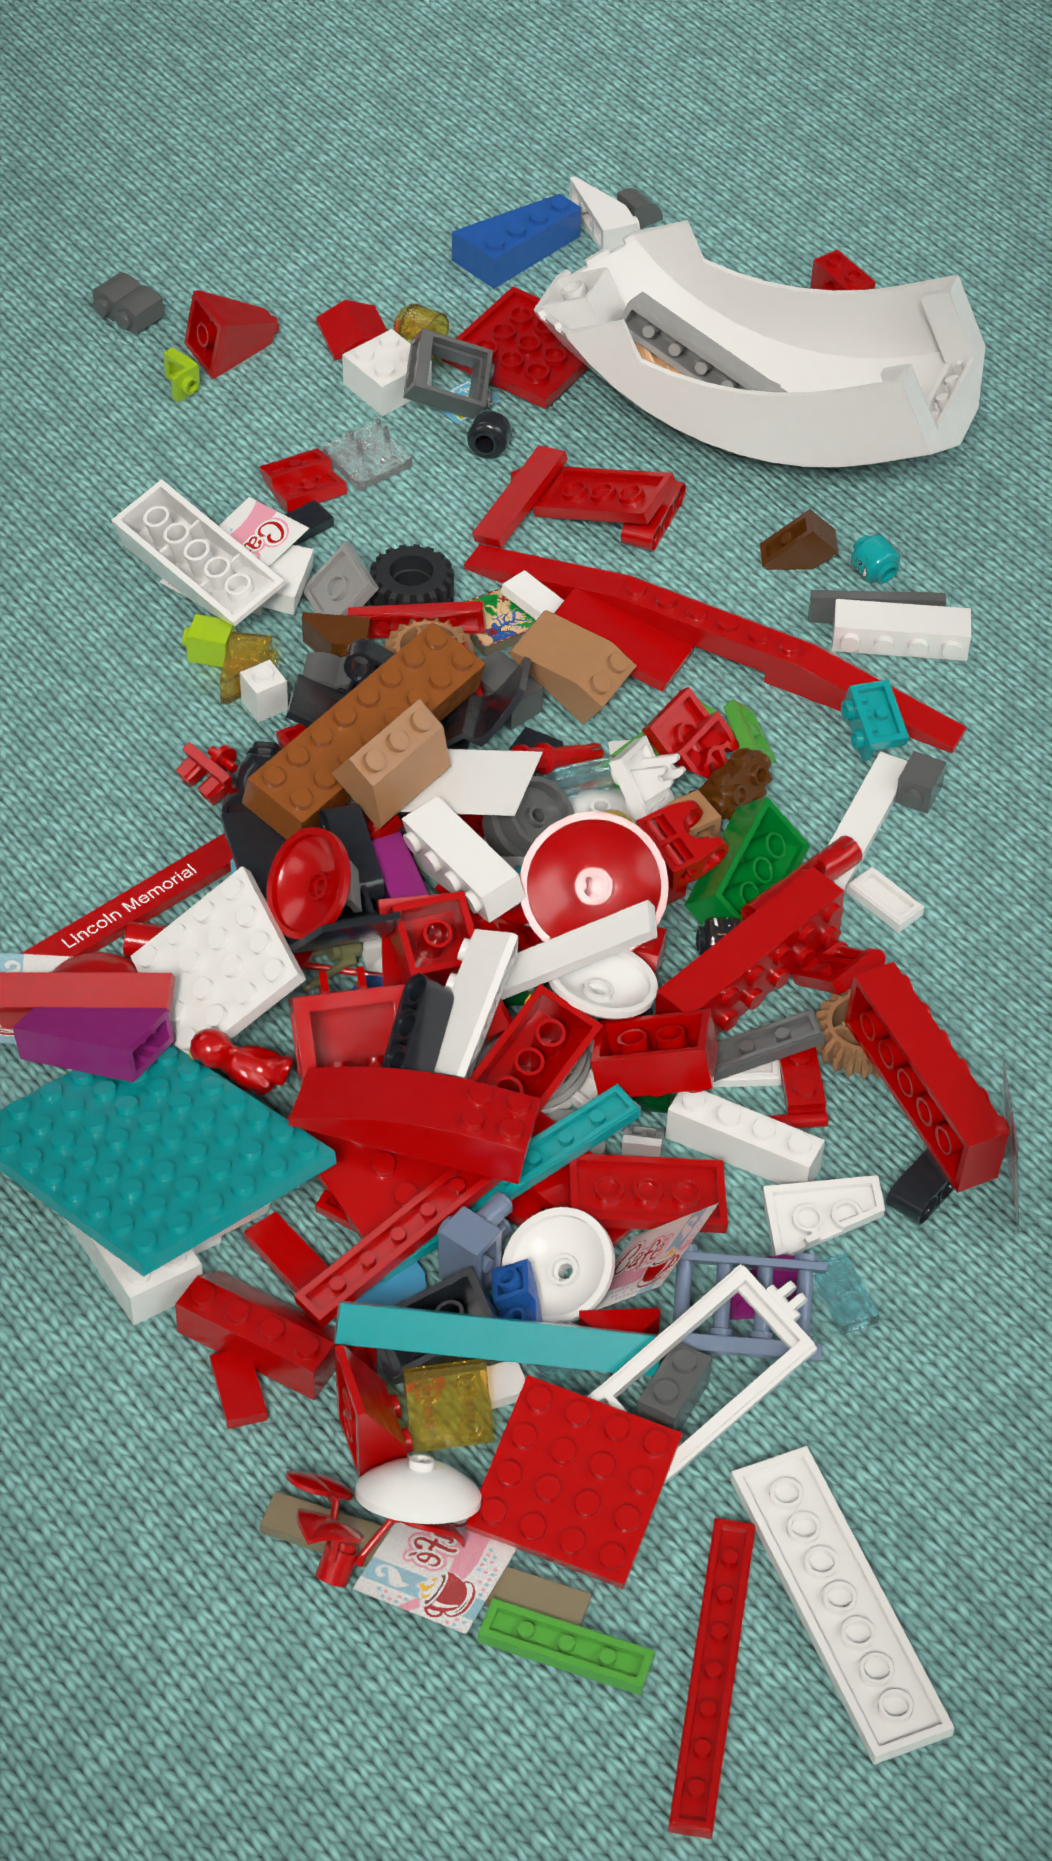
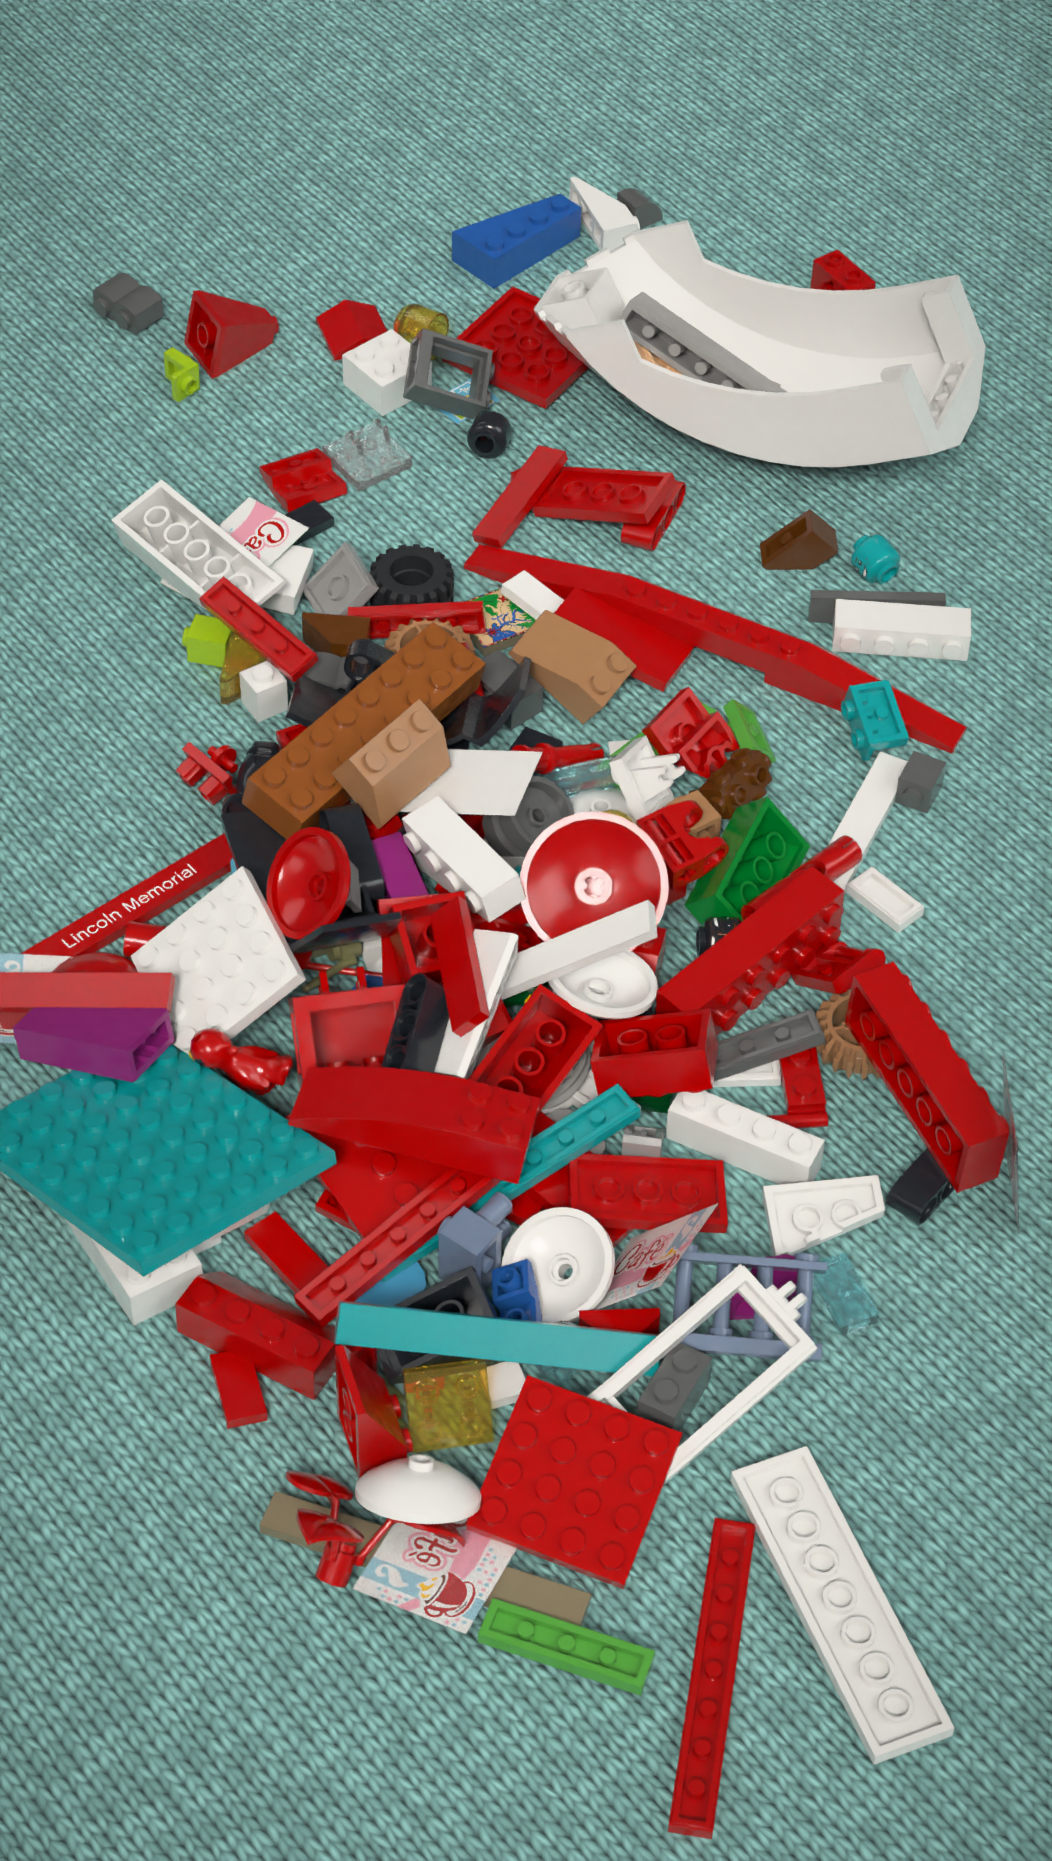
(258, 629): none -> red tile
(459, 966): none -> red tile

